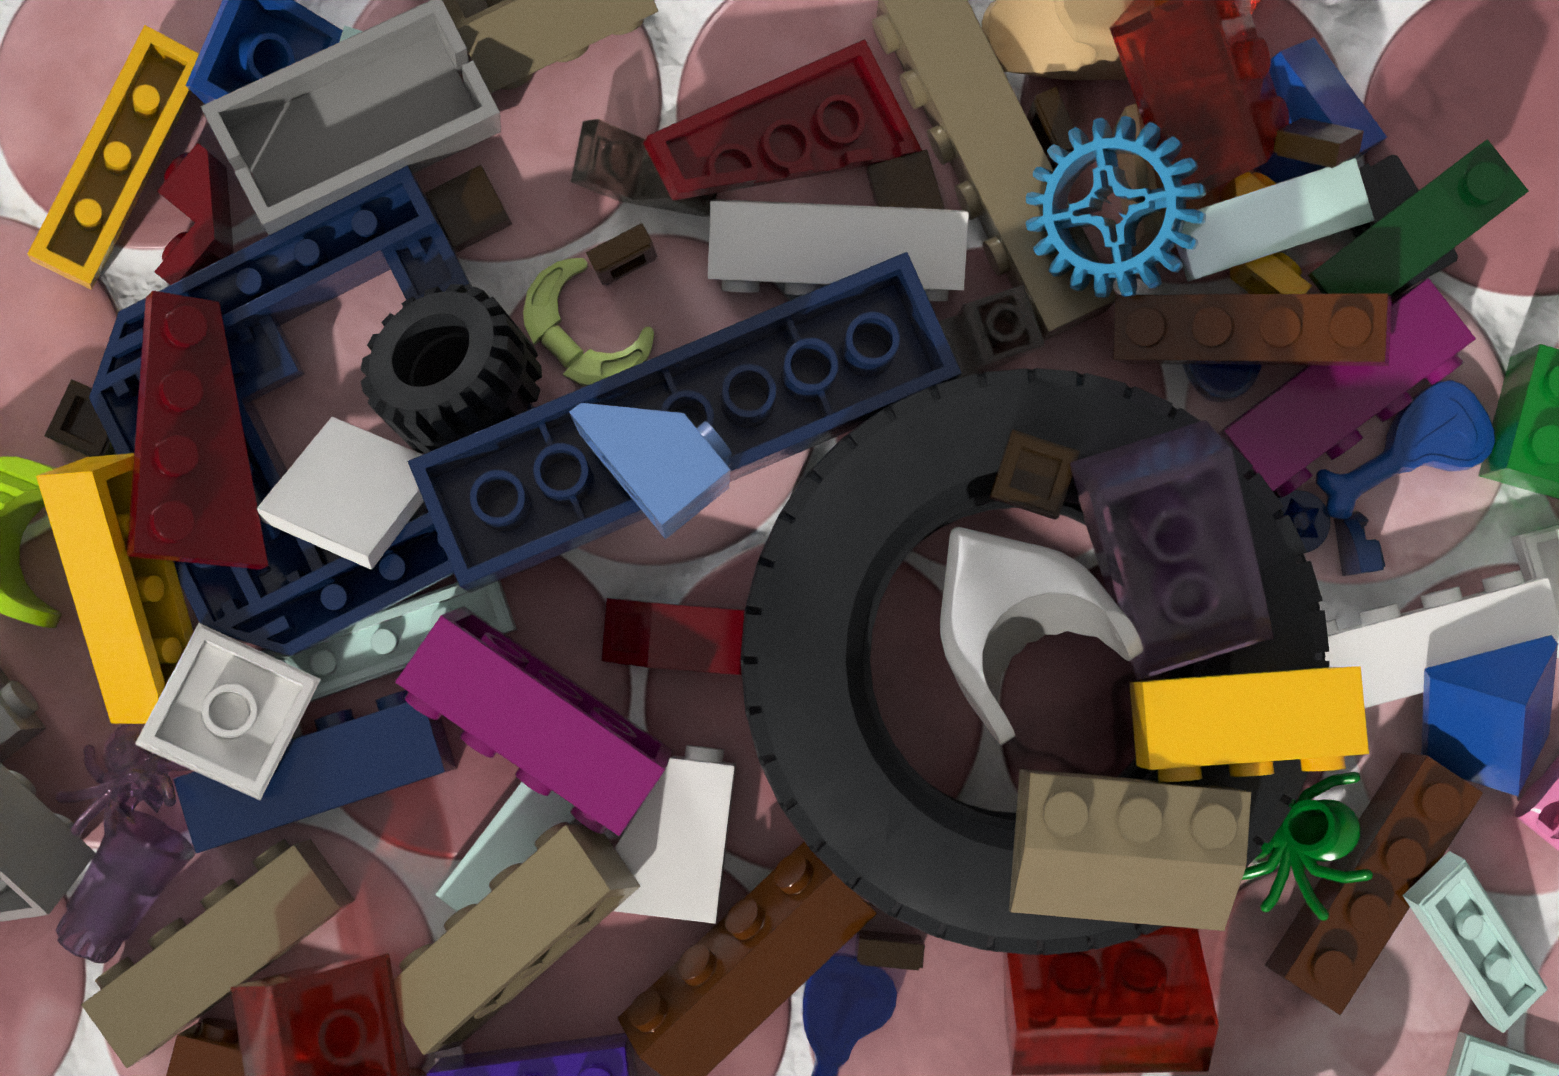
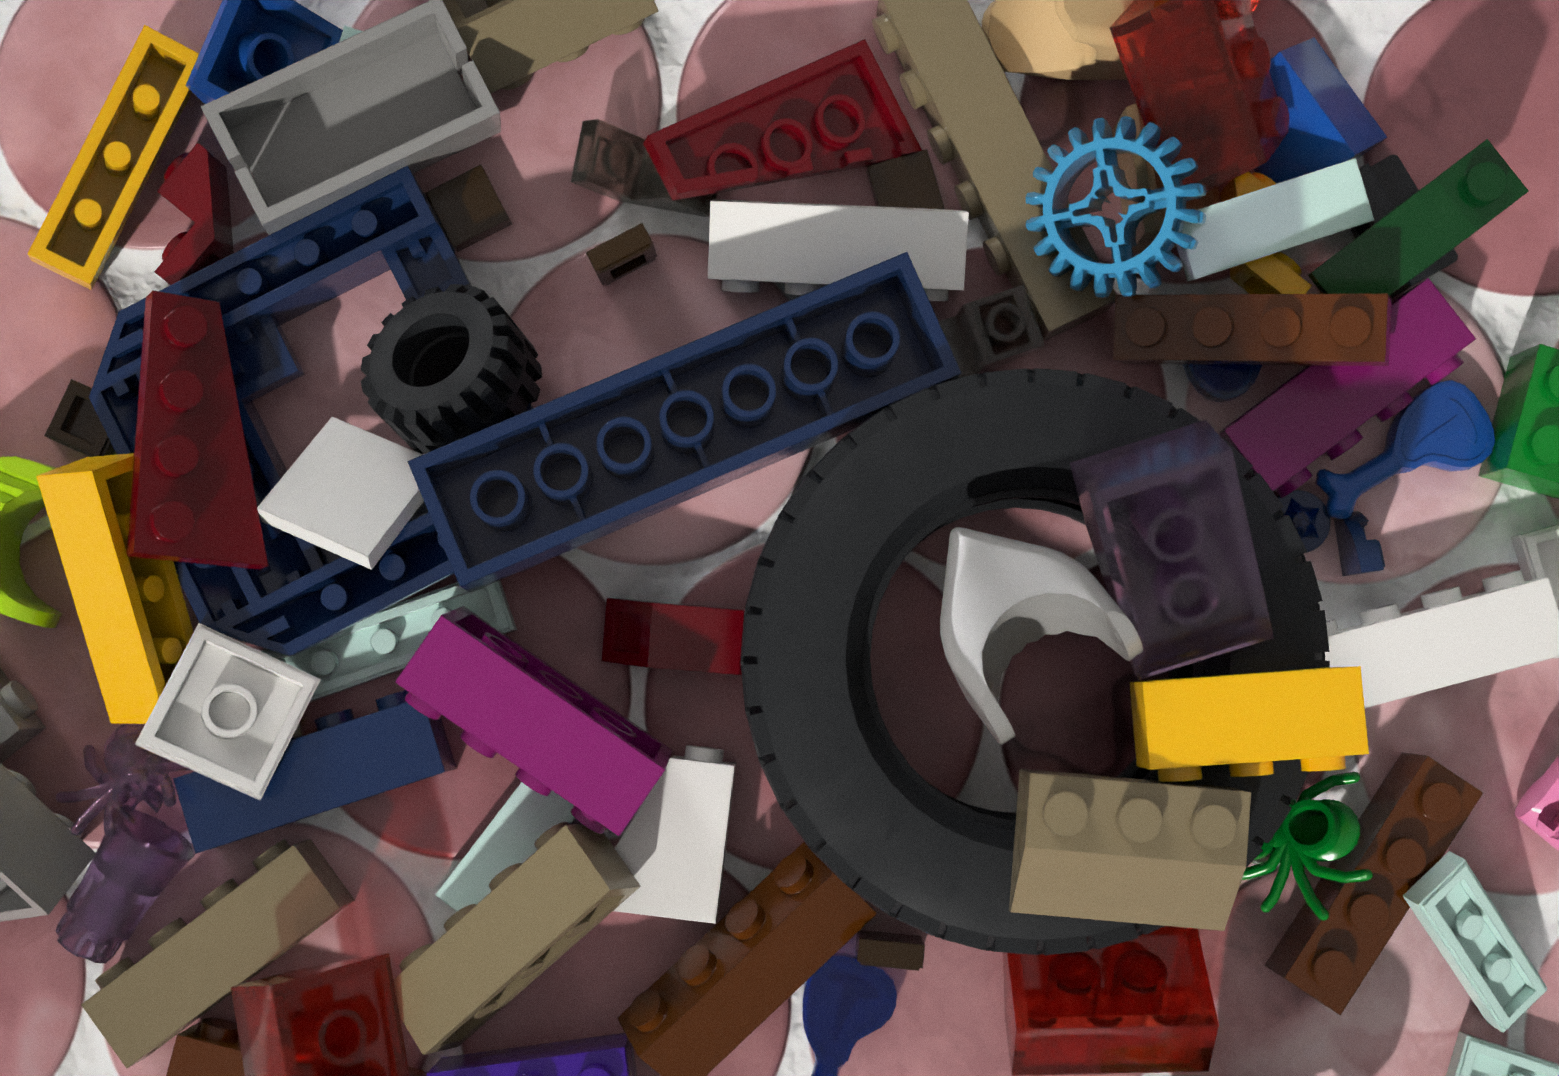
(541, 323): yellowish green piece -> none
(658, 459): medium blue slope -> none
(1034, 474): dark brown tile -> none
(1050, 122): dark brown tile -> none
(1318, 142): dark brown tile -> none
(1491, 713): blue slope -> none

